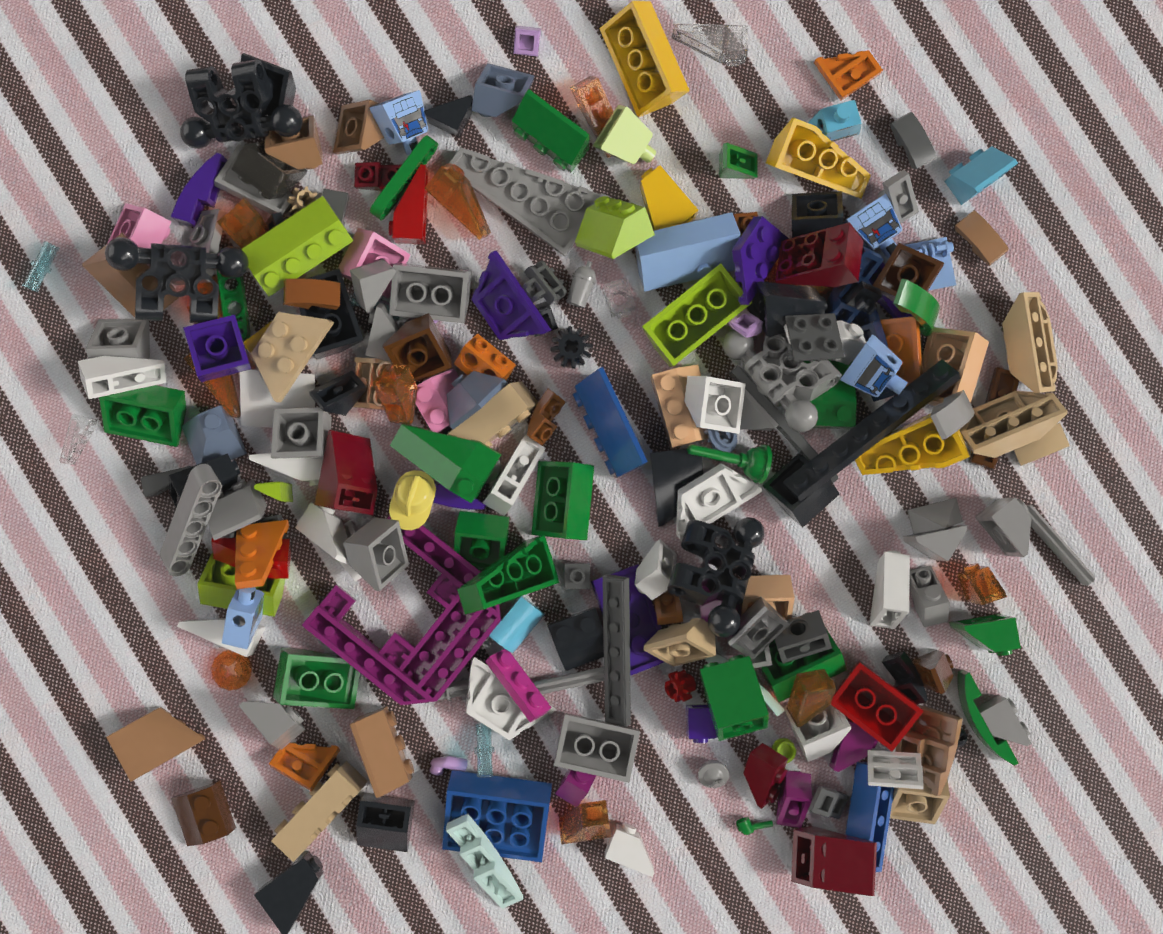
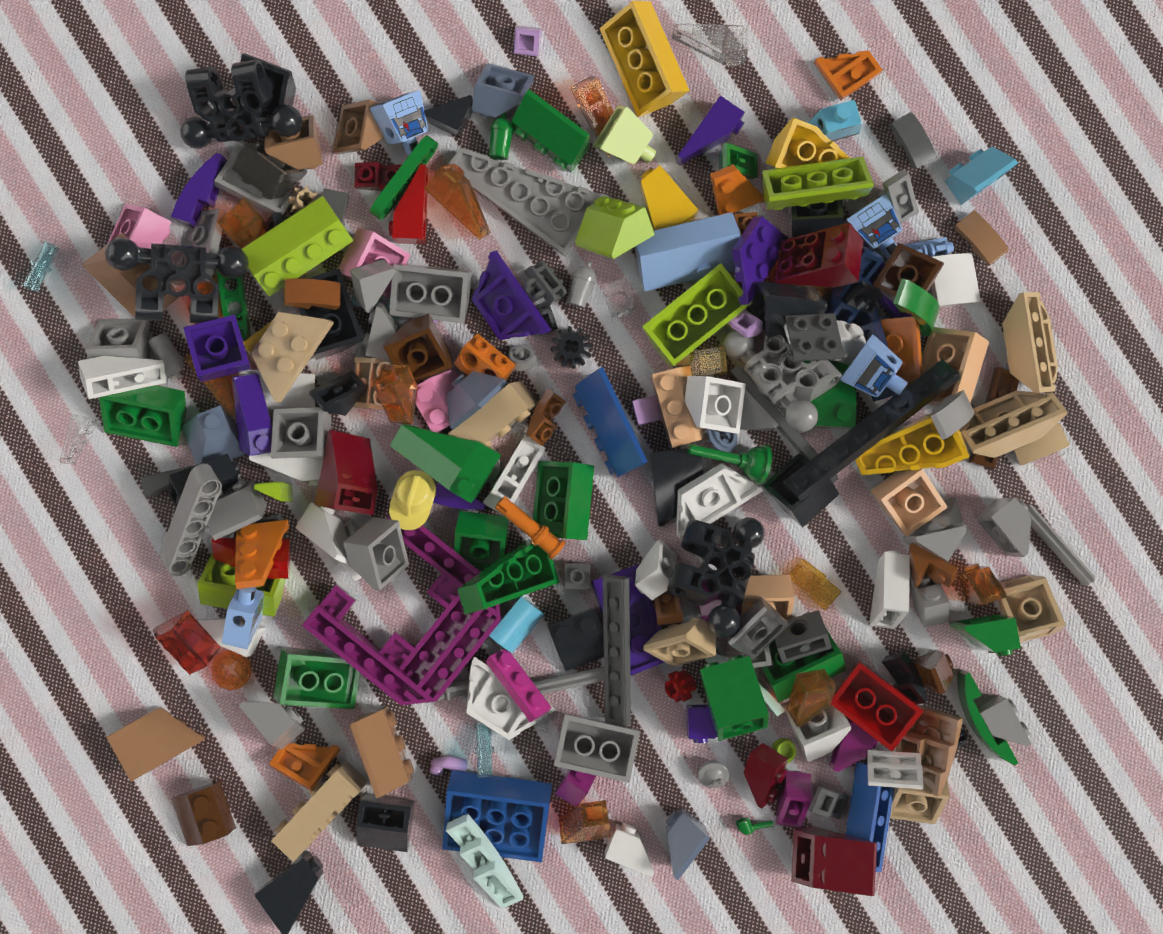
(166, 351): none -> light grey piece
(187, 642): none -> clear red slope
(251, 415): none -> dark purple slope
(500, 138): none -> green piece
(523, 357): none -> light grey hat
(539, 534): none -> orange pin
(646, 410): none -> lavender slope
(685, 840): none -> sand blue slope
(708, 362): none -> clear yellow slope
(715, 129): none -> dark purple slope
(733, 190): none -> orange wing
(814, 584): none -> clear yellow slope
(816, 183): none -> lime slope
(909, 499): none -> light nougat slope
(926, 563): none -> dark orange slope
(956, 281): none -> white slope
(1033, 606): none -> tan slope

